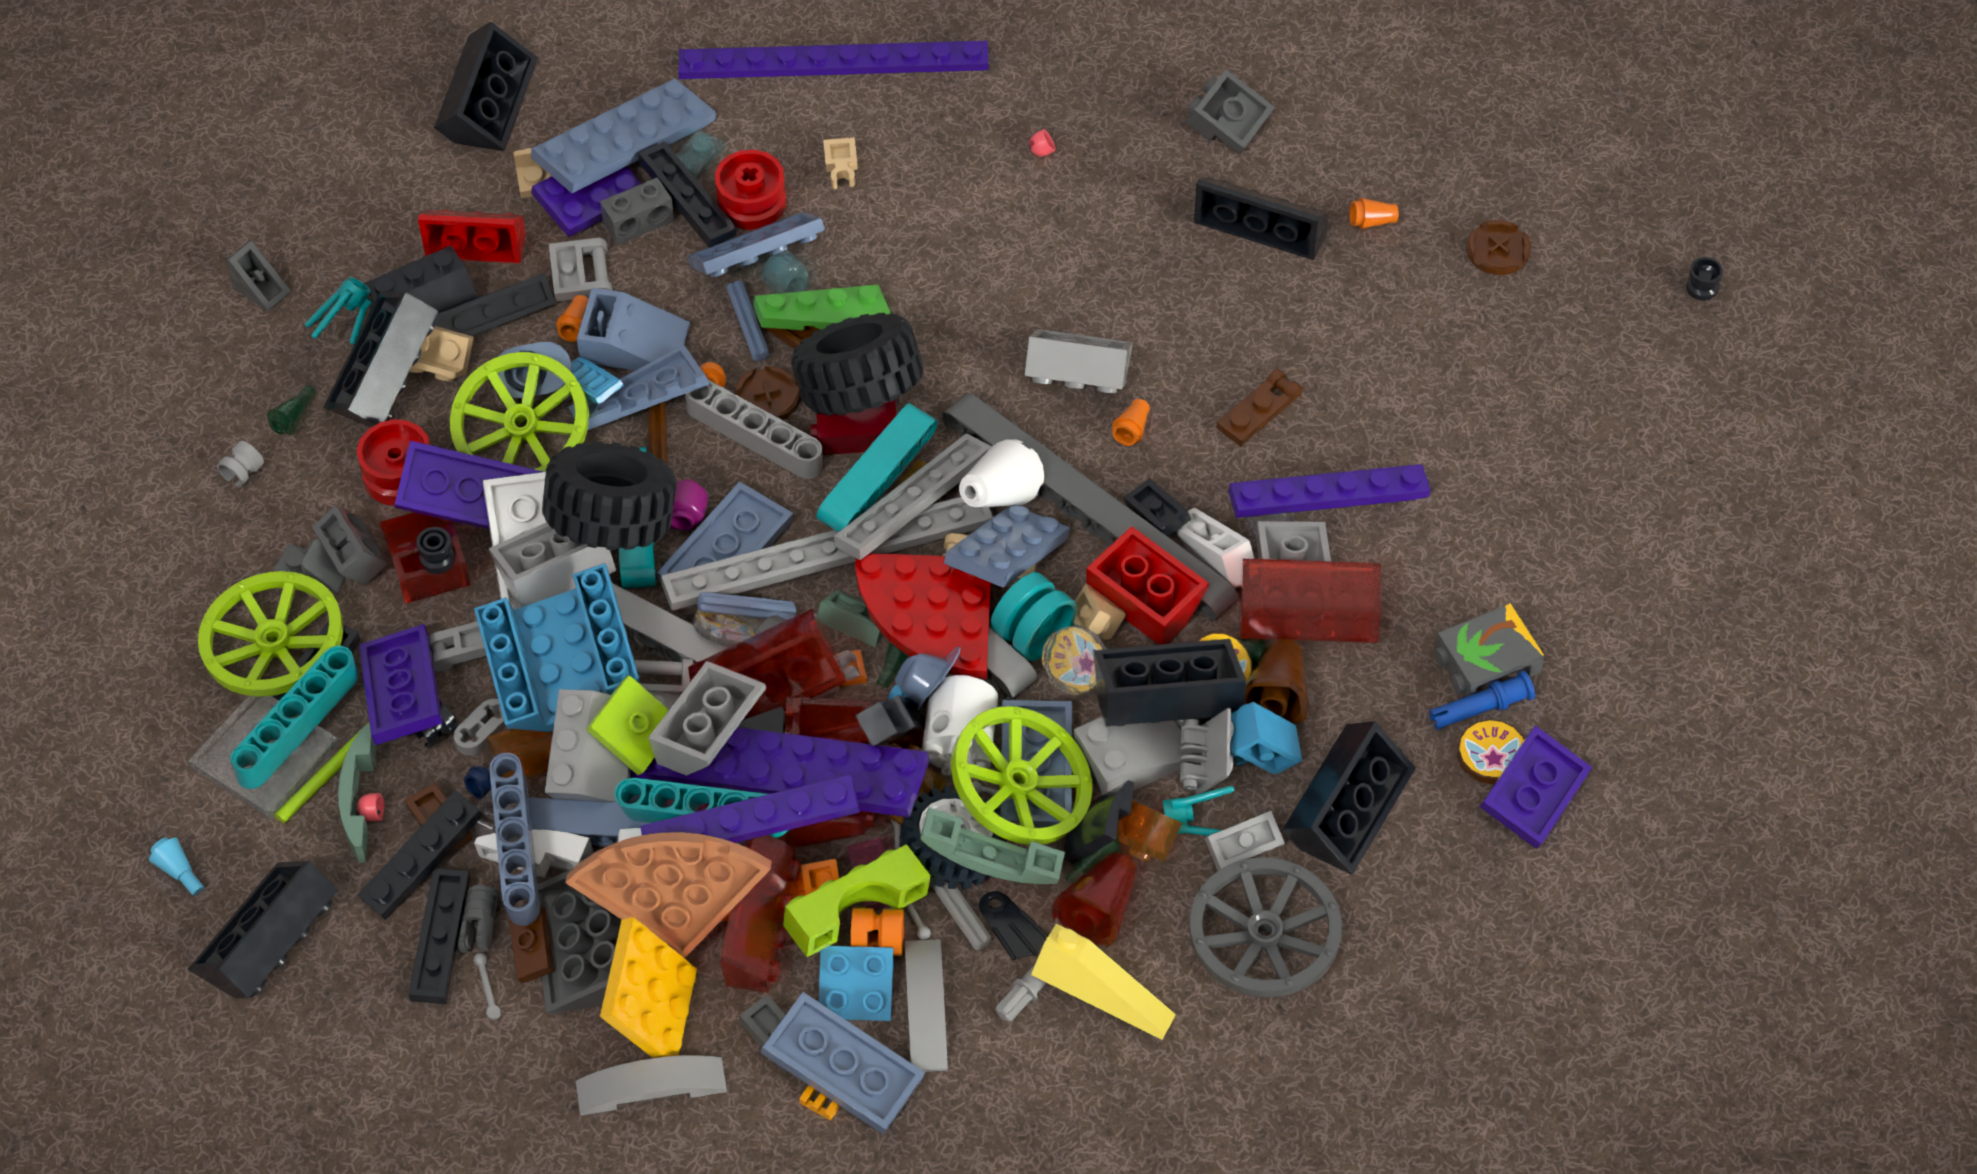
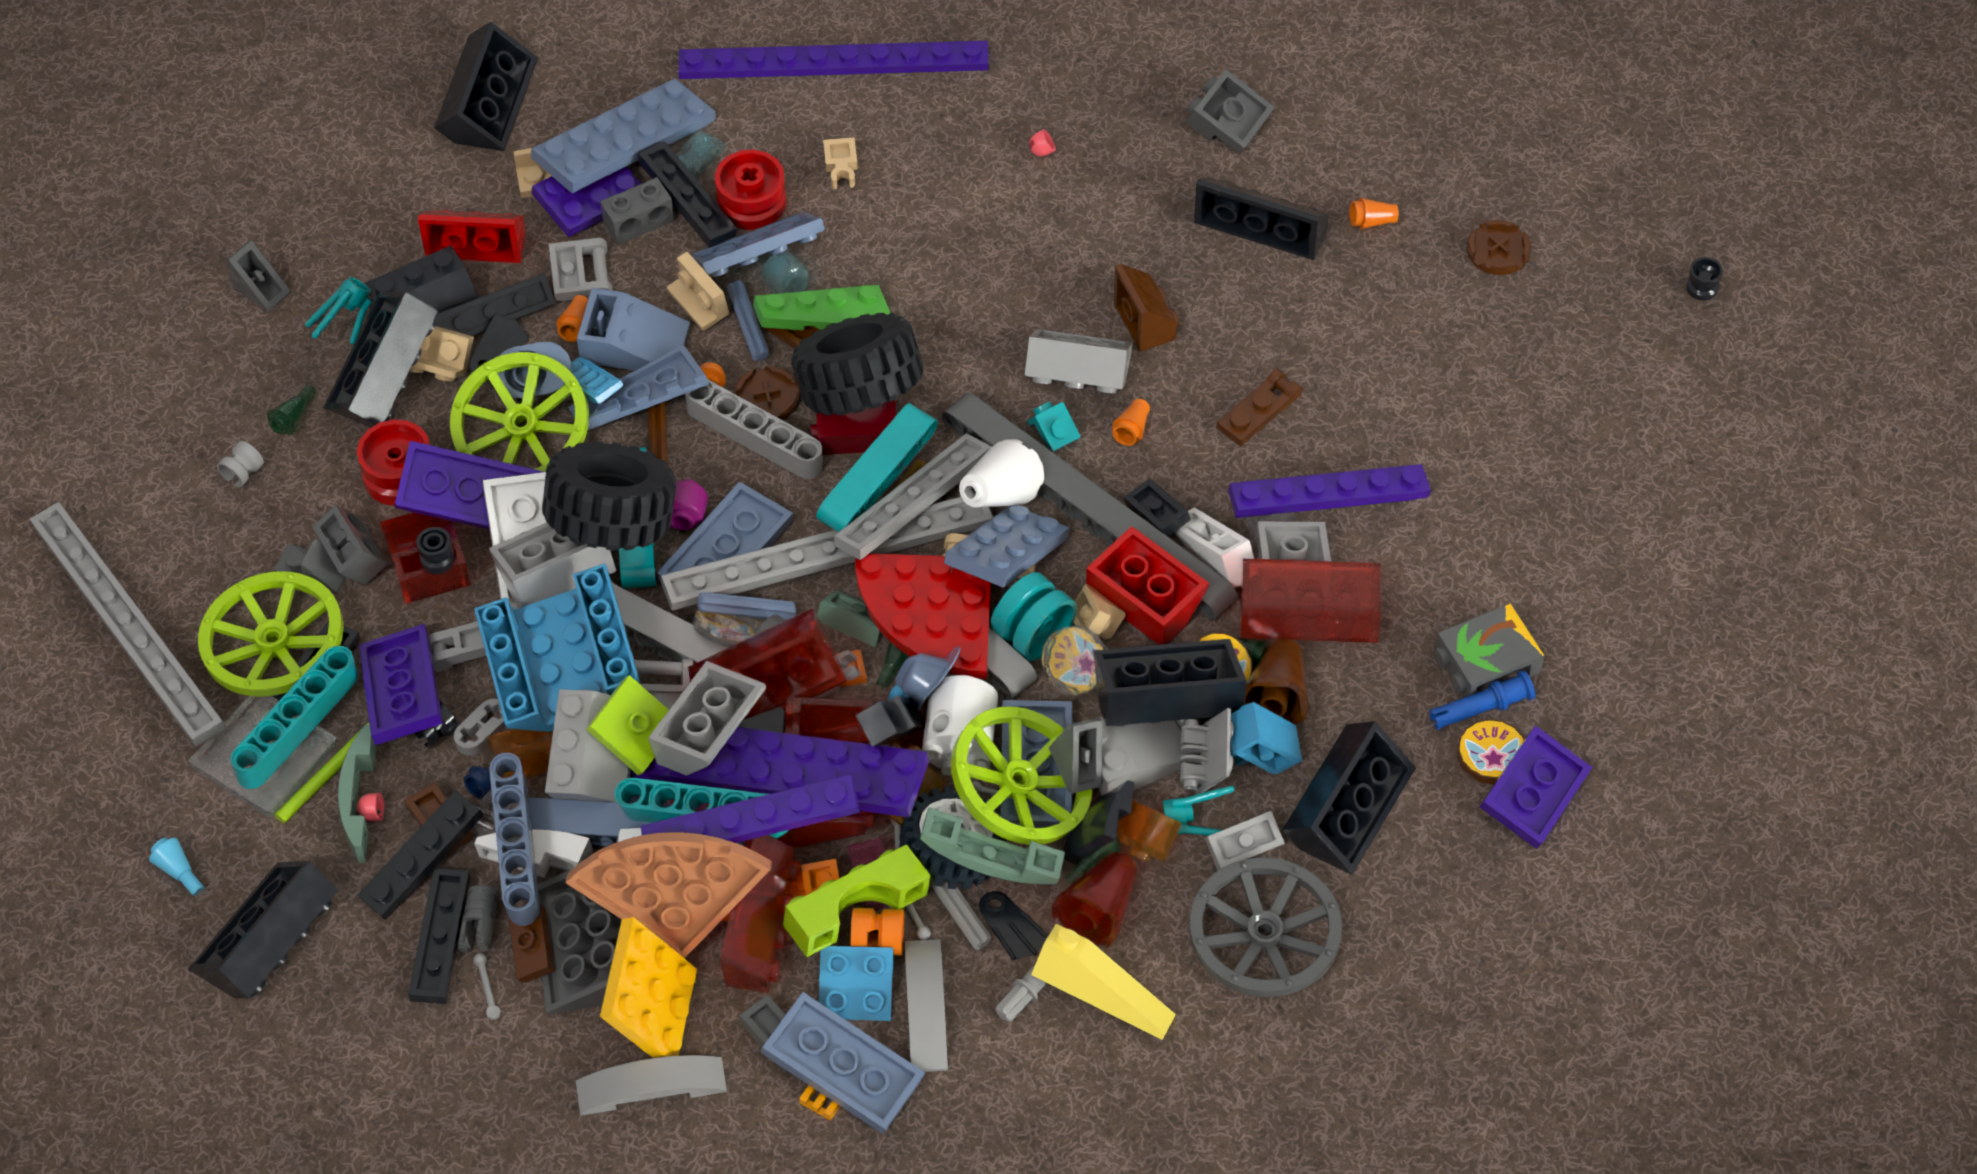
(128, 624): none -> light grey plate
(499, 336): none -> black piece
(698, 293): none -> tan bracket
(1054, 425): none -> teal bracket
(1079, 755): none -> dark grey slope
(1143, 308): none -> reddish brown slope

